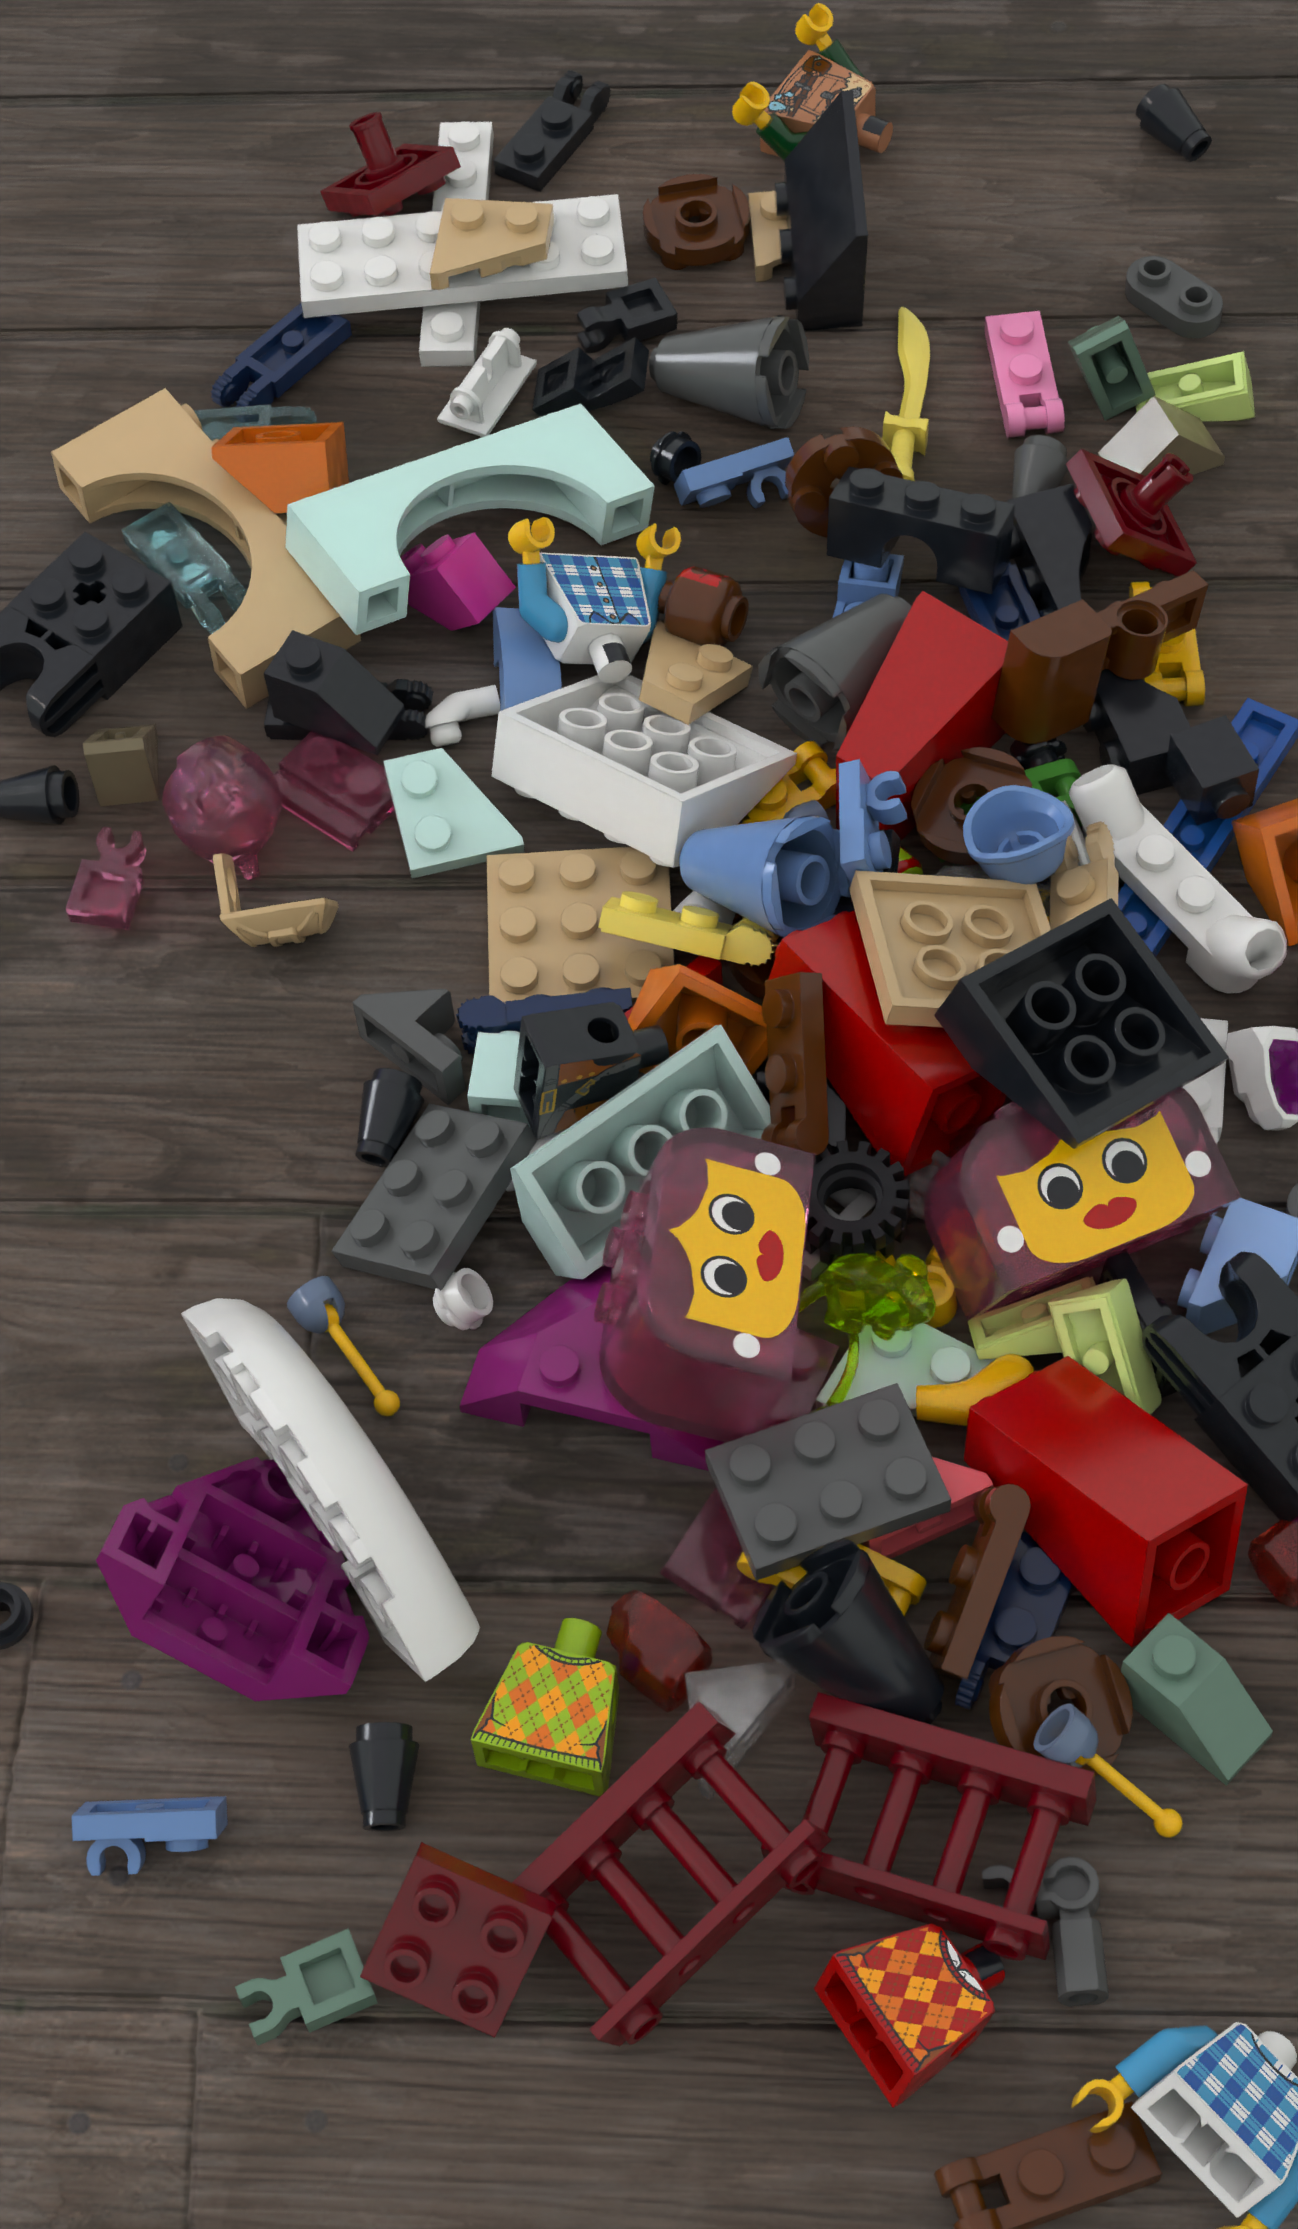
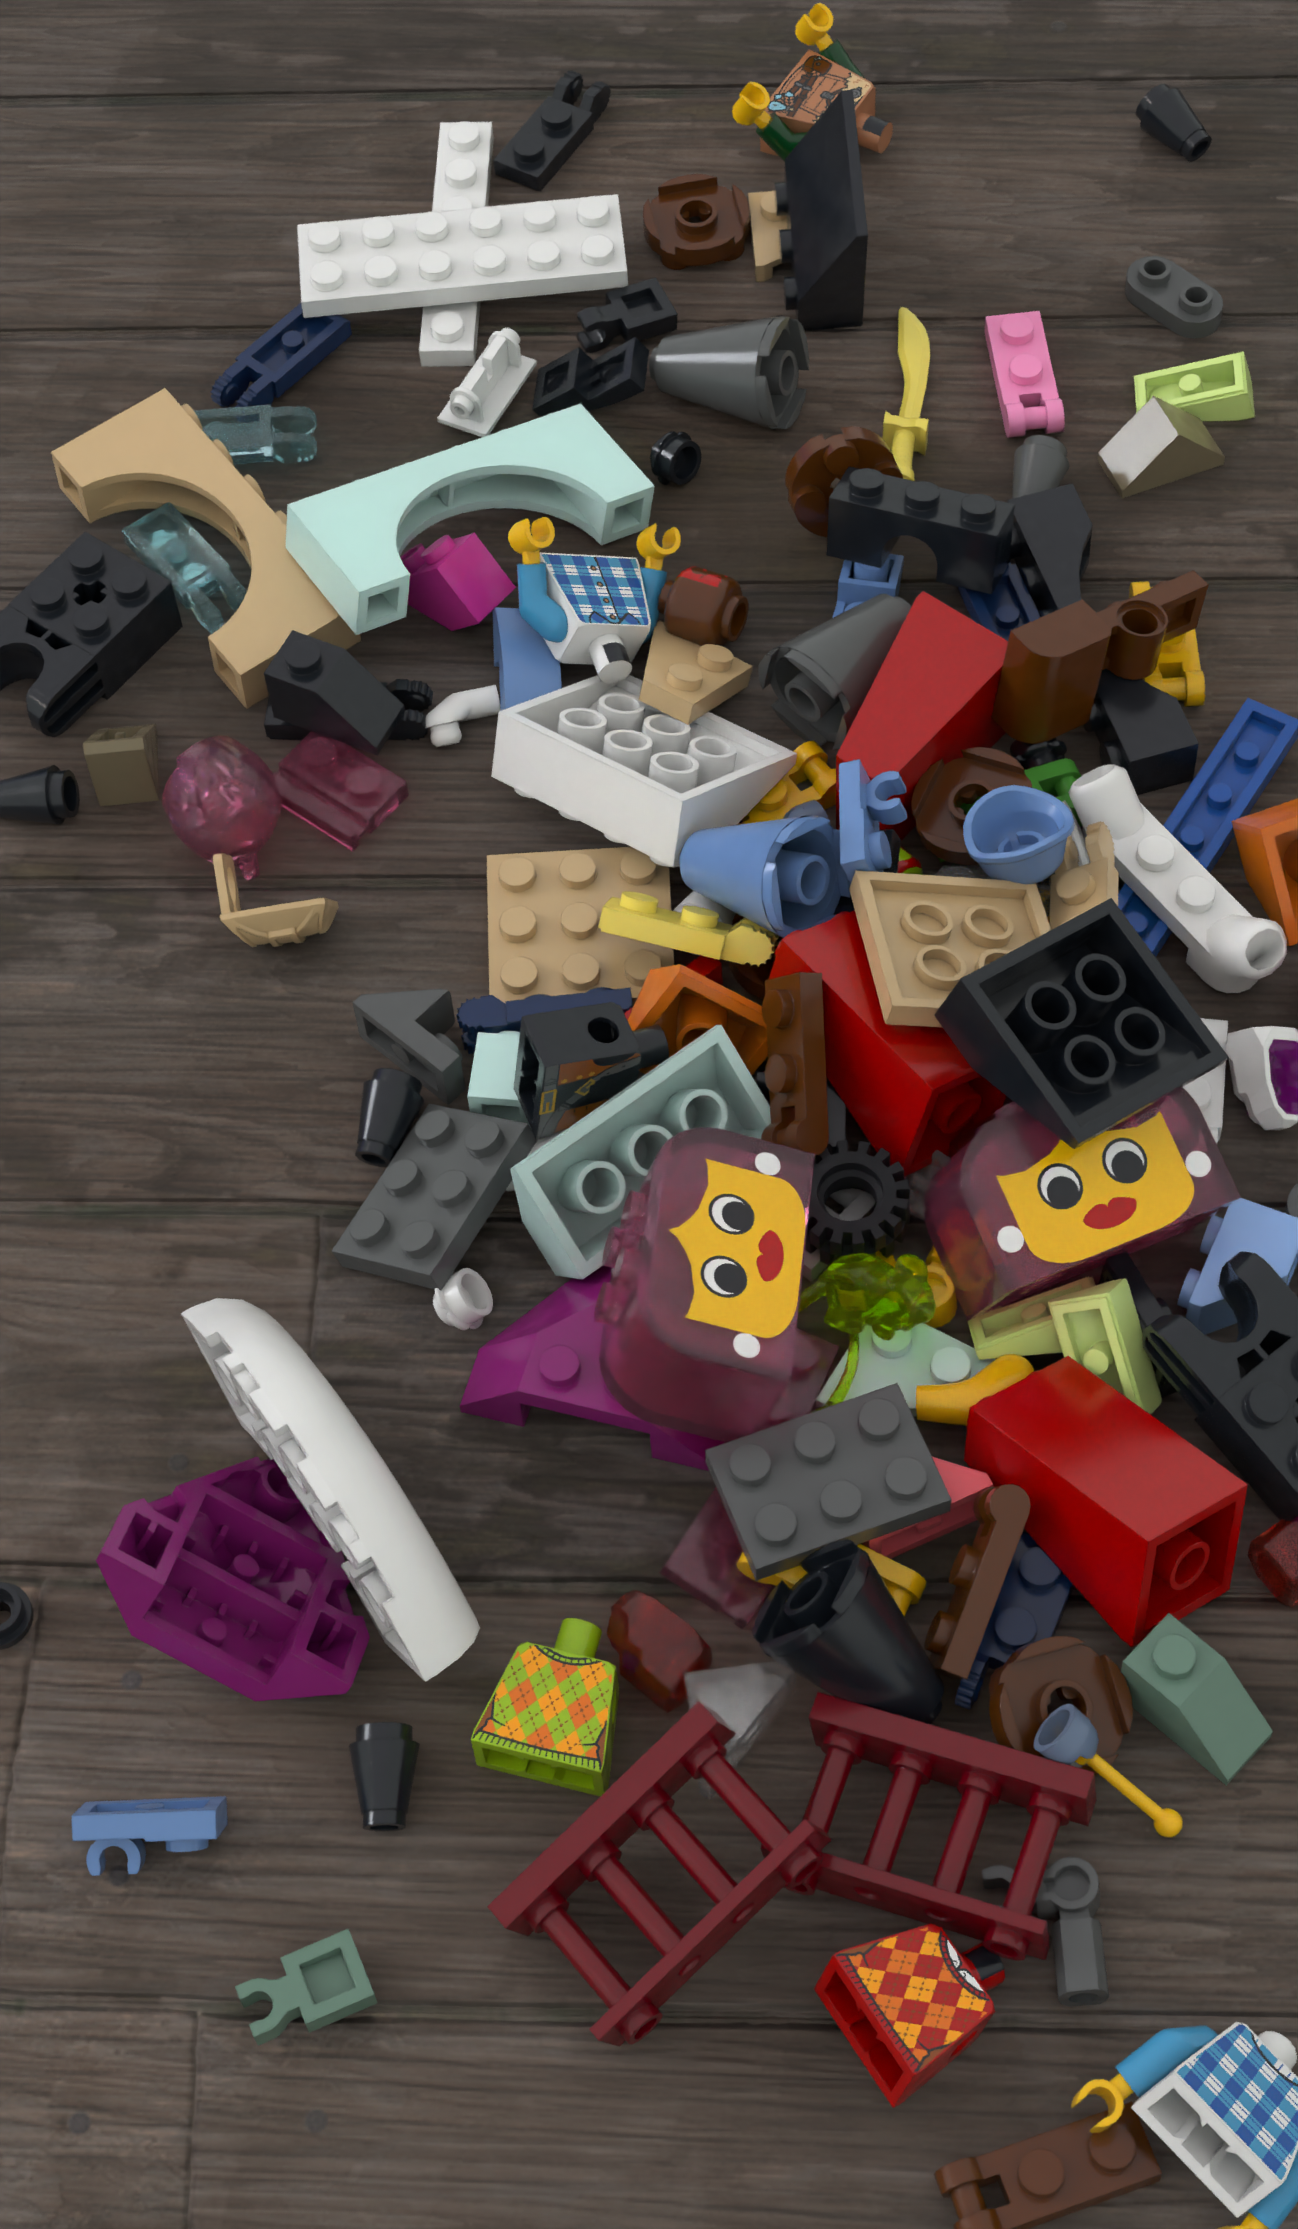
(108, 888): clear pink plate -> none
(285, 460): orange slope -> none
(320, 1309): hinge -> none
(389, 172): dark red plate -> none
(445, 815): light aqua wing -> none
(458, 1939): dark red plate -> none
(489, 237): tan wing -> none
(713, 480): medium blue plate -> none
(1112, 367): sand green slope -> none
(1134, 509): dark red plate -> none
(1211, 770): black brick -> none

